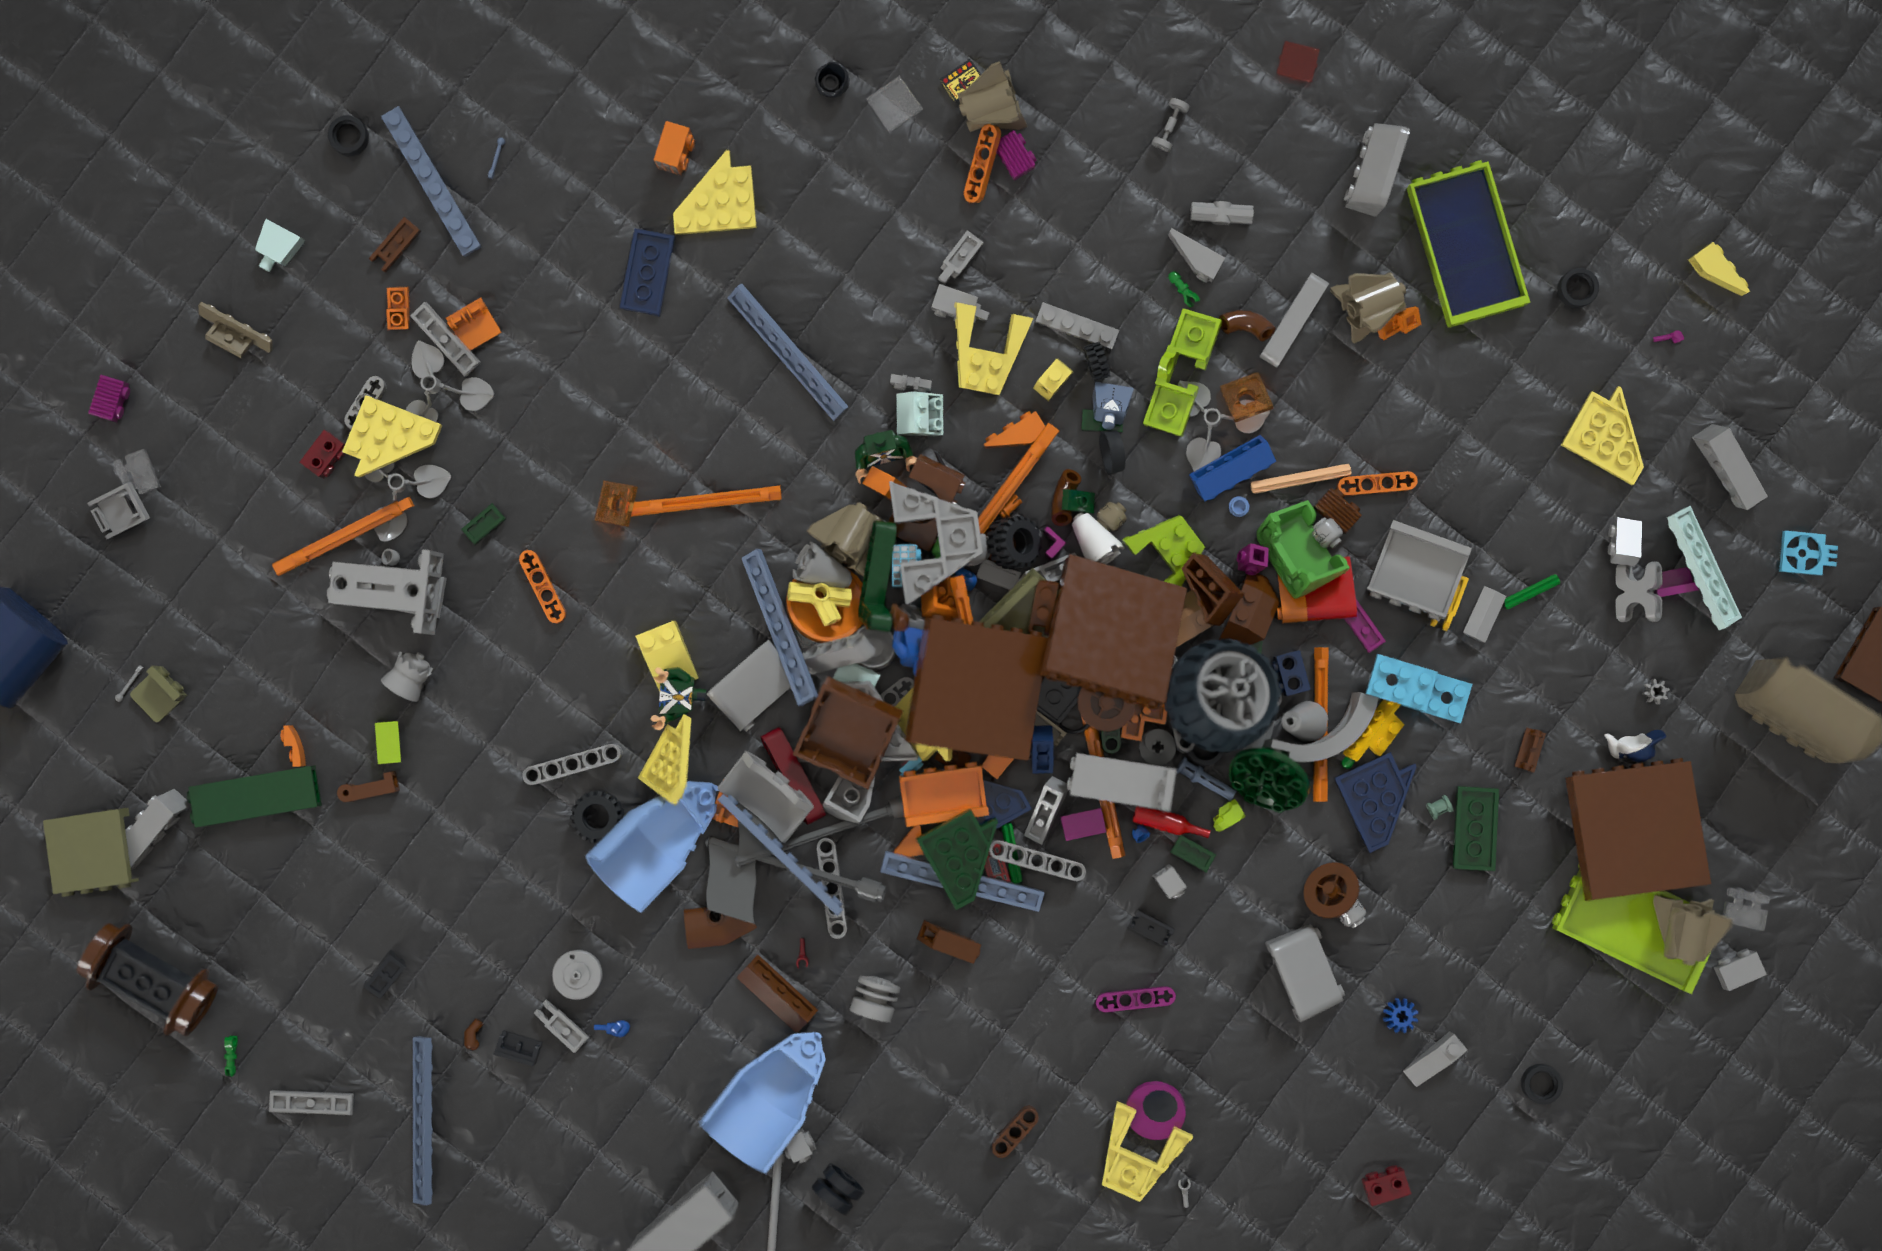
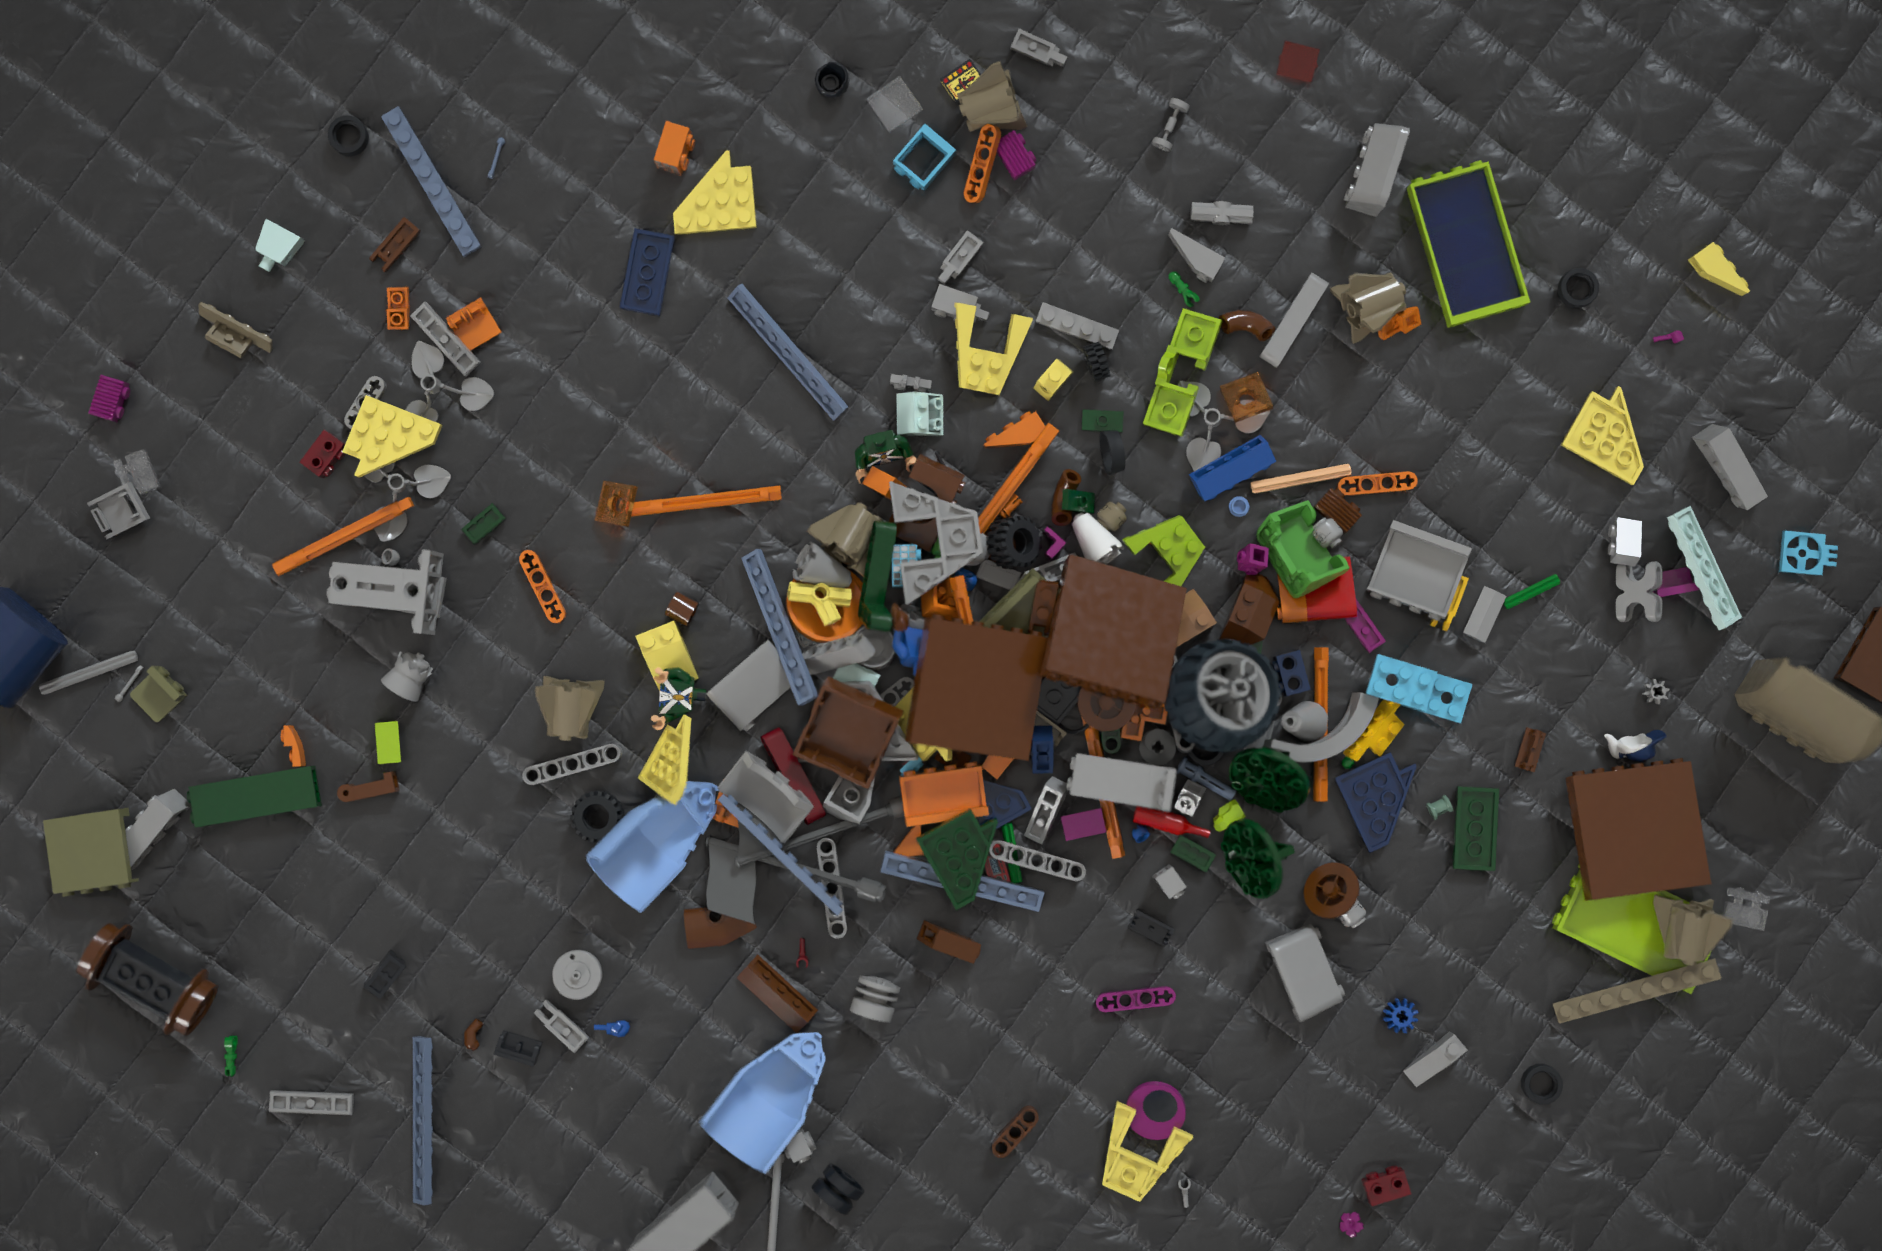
(88, 672): none -> light grey axle
(568, 706): none -> dark tan brick
(681, 608): none -> reddish brown piece
(938, 142): none -> medium azure window
(1037, 49): none -> light grey hinge
(1111, 403): sand blue torso -> none
(1189, 798): none -> light grey brick
(1213, 589): reddish brown wedge -> none
(1254, 858): none -> dark green bracket
(1350, 1224): none -> magenta plant
(1636, 991): none -> dark tan plate
(1739, 969): light grey brick -> none

